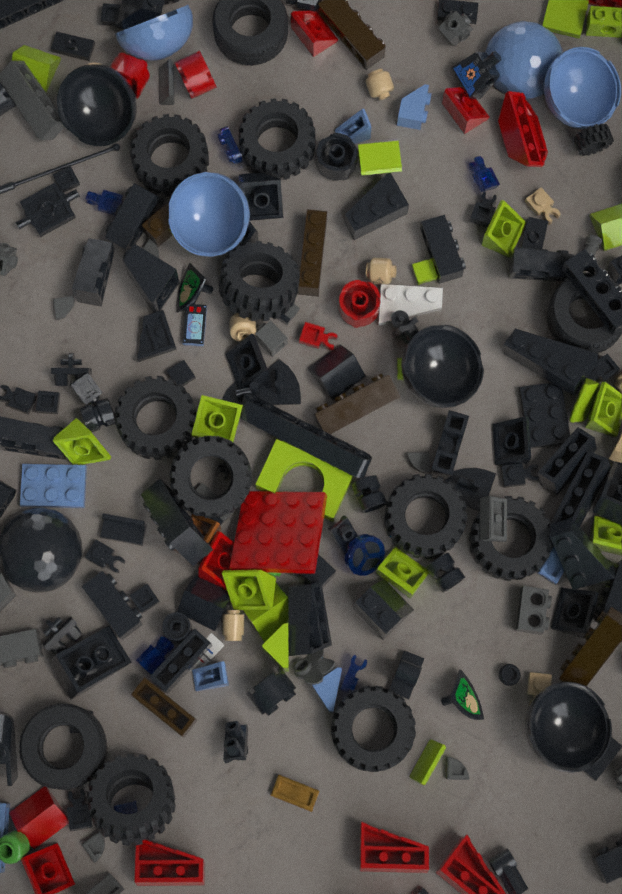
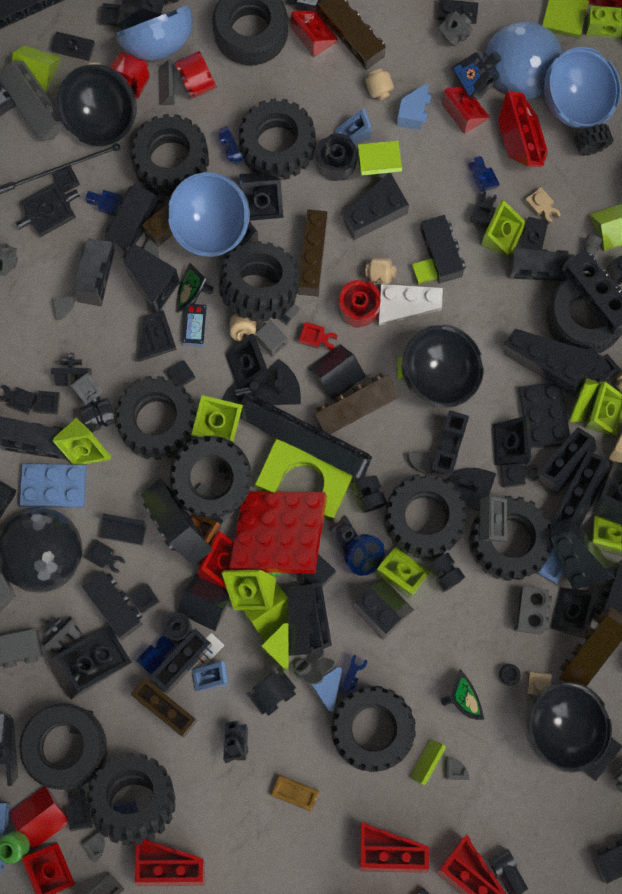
(233, 625): tan brick -> none
(406, 327): black hips -> none
(407, 674): black tile -> none

